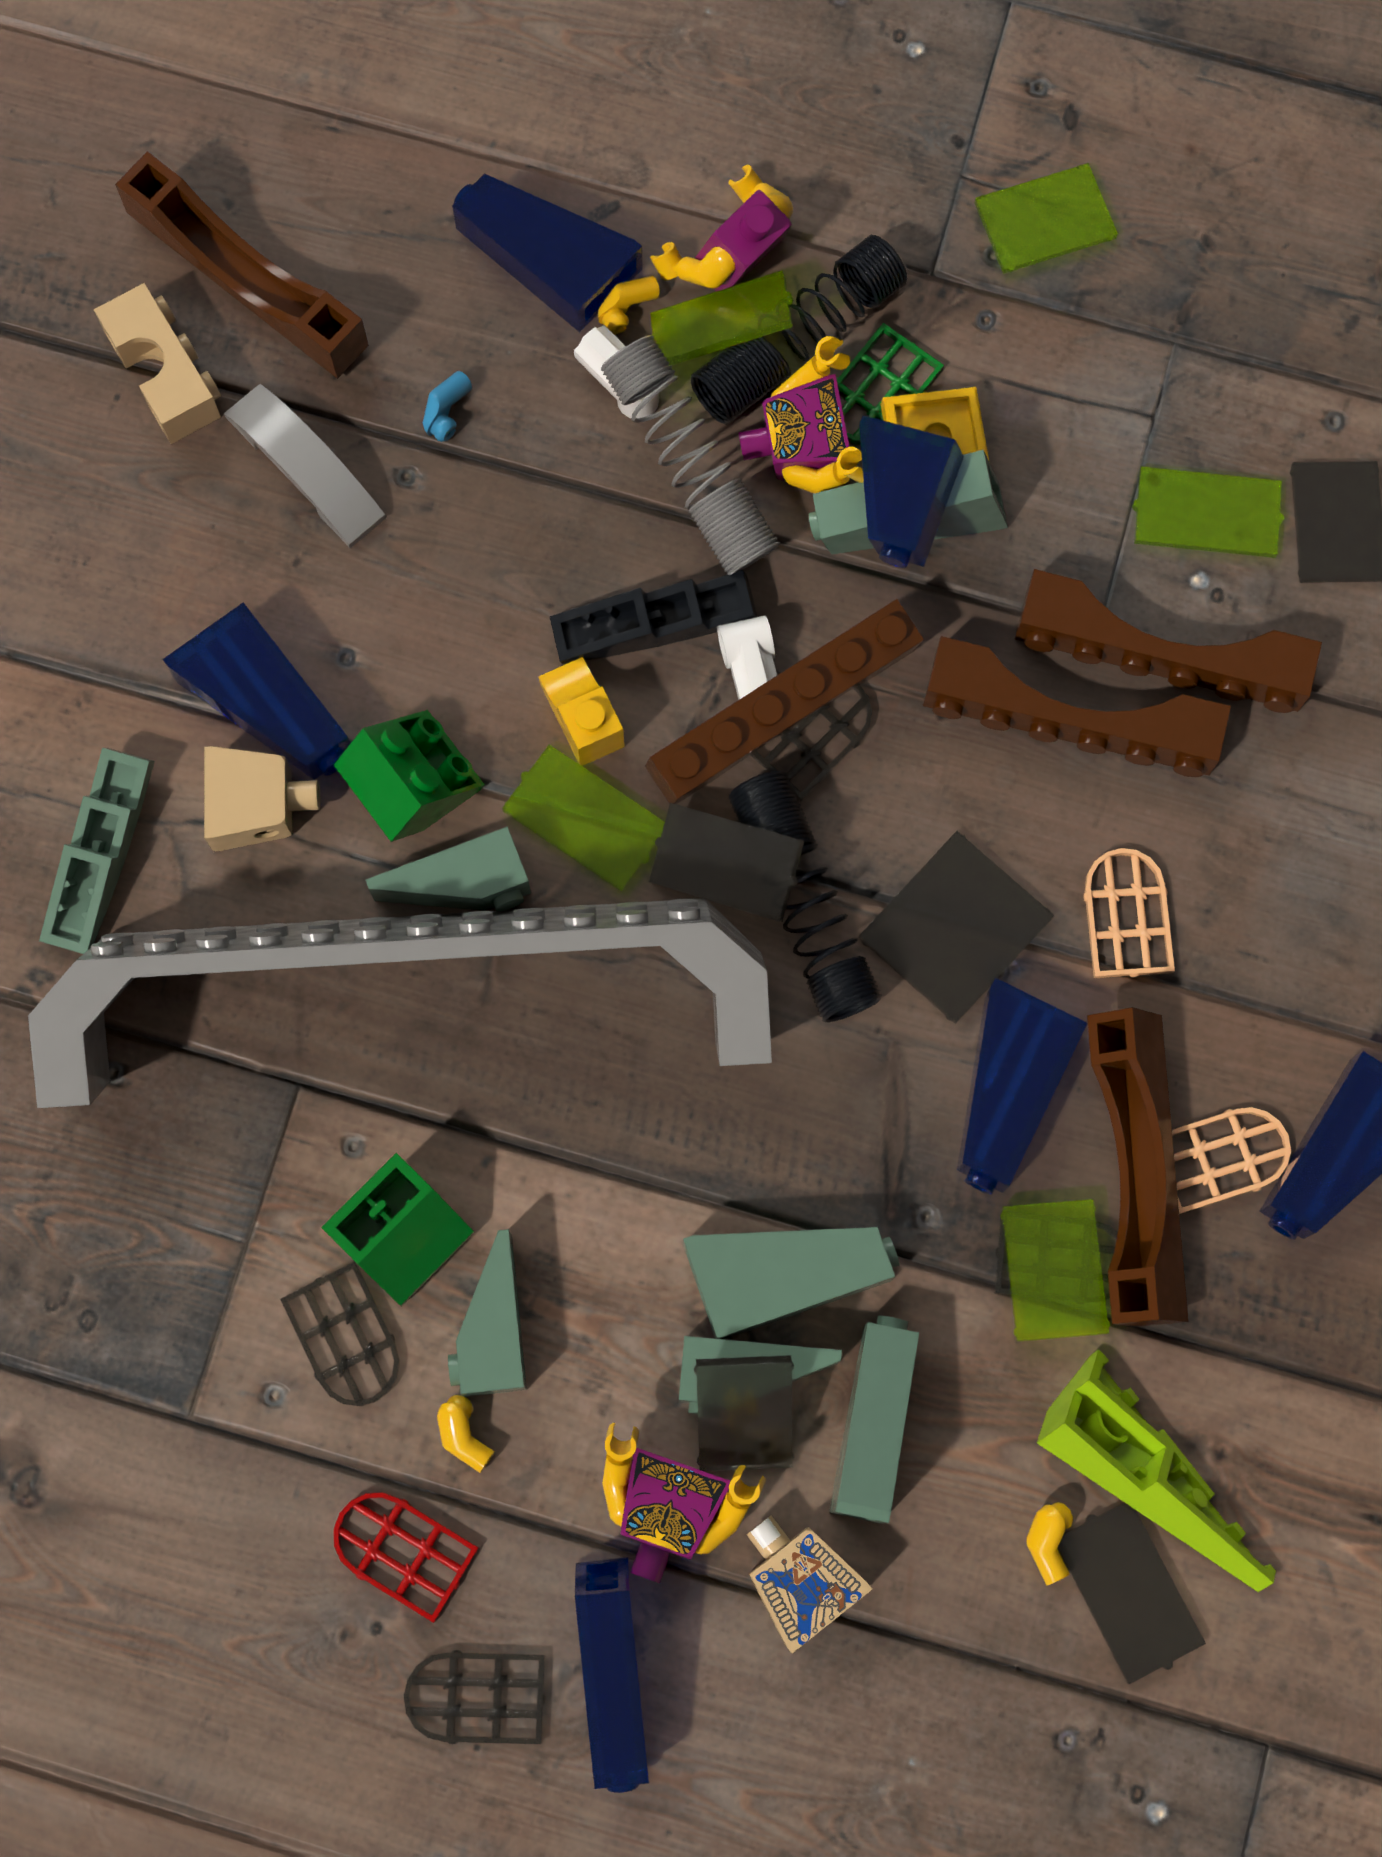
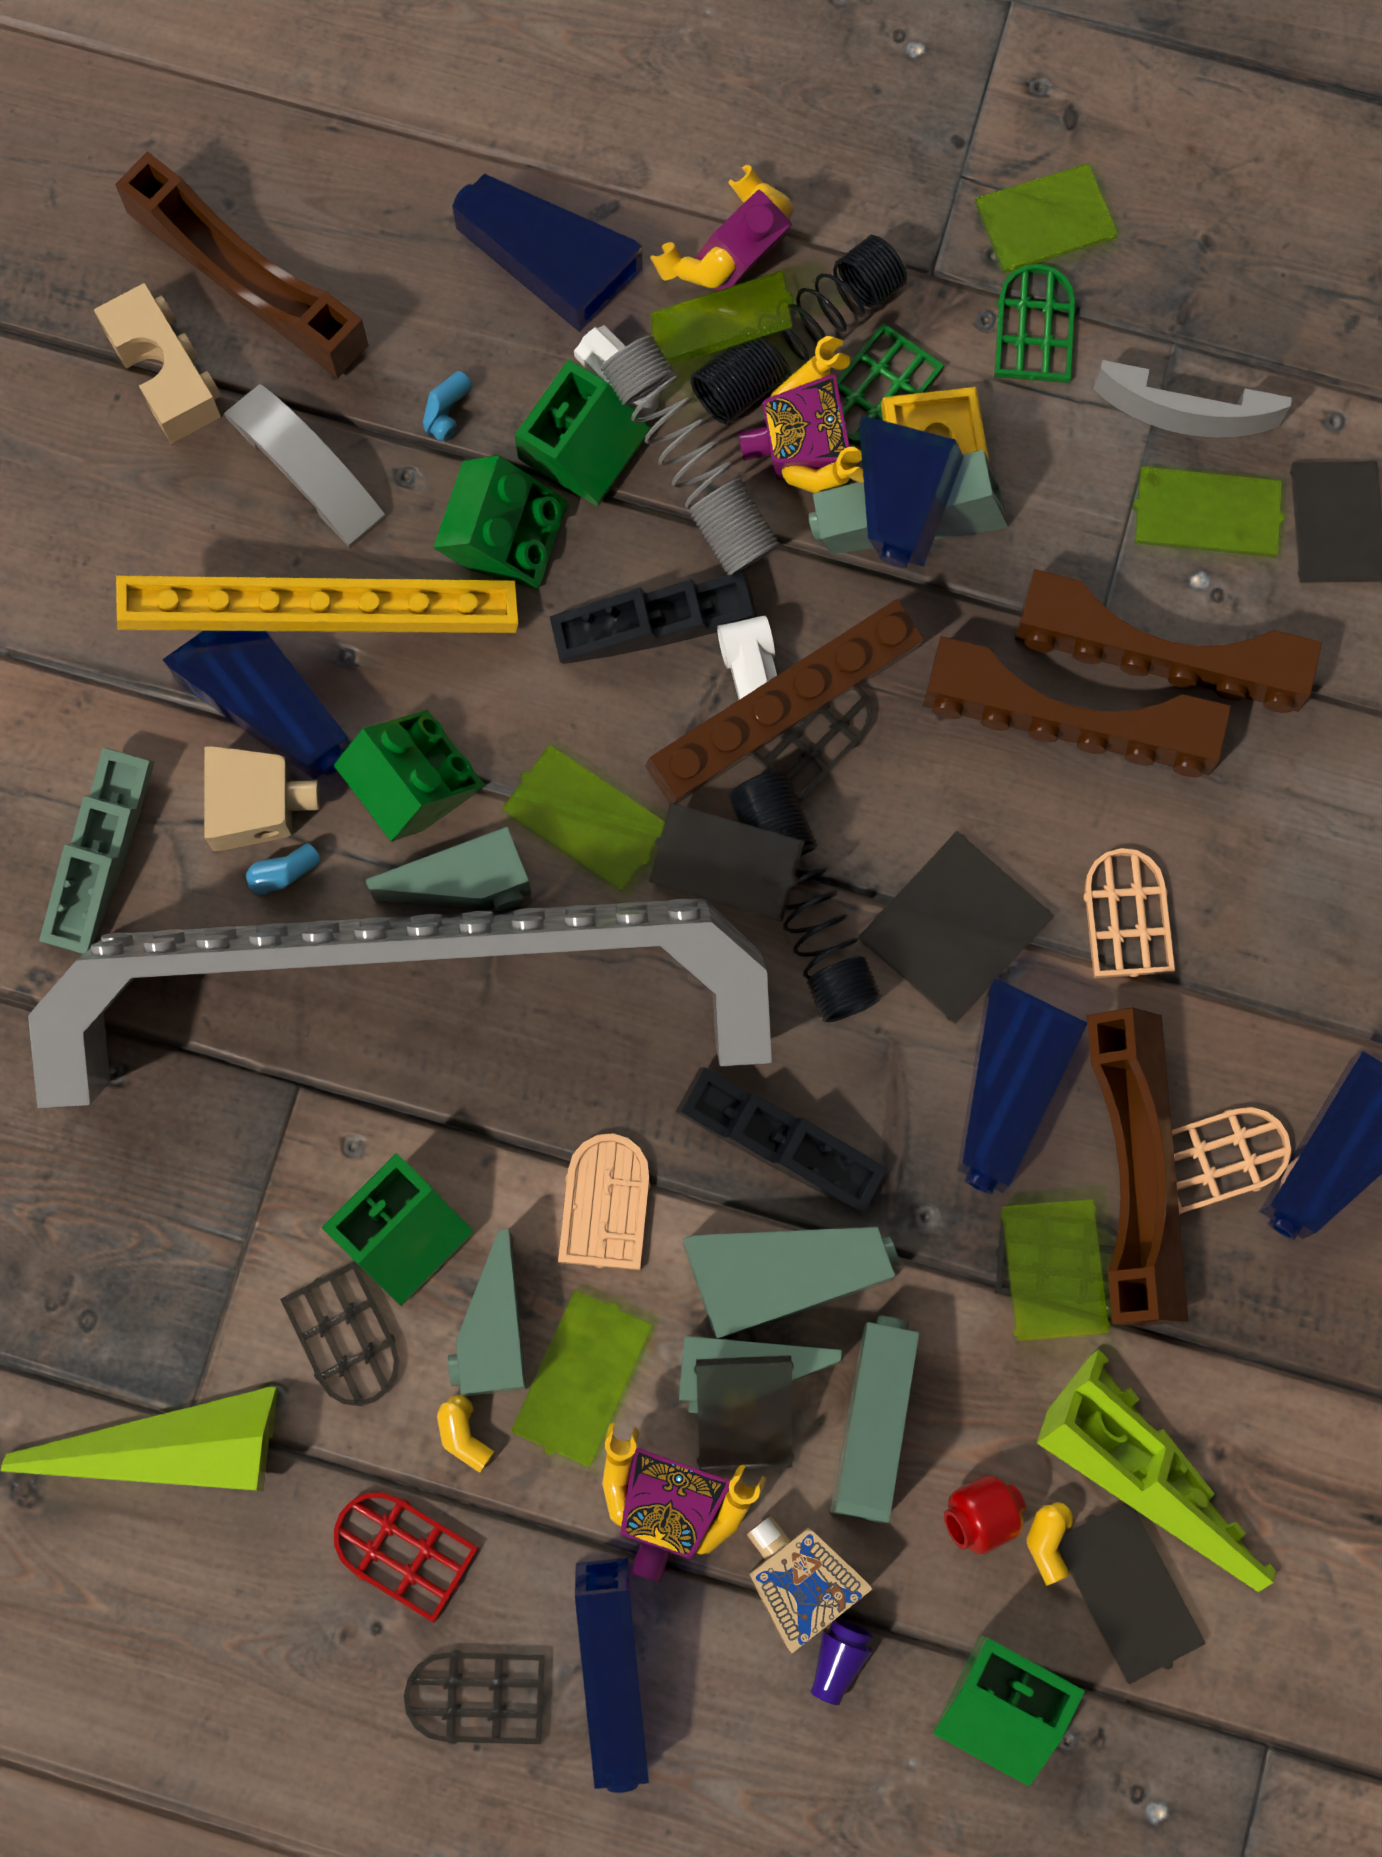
(194, 1446): none -> lime wedge
(280, 872): none -> dark azure arm
(315, 604): none -> yellow plate
(500, 521): none -> green slope
(580, 434): none -> green slope
(581, 1378): none -> clear neon green piece
(583, 711): yellow arch -> none
(605, 1204): none -> light nougat window
(620, 299): yellow arm -> none
(781, 1140): none -> black slope
(840, 1659): none -> dark purple cone
(984, 1514): none -> red head
(1007, 1711): none -> green slope
(1022, 338): none -> green window
(1186, 414): none -> light grey slope

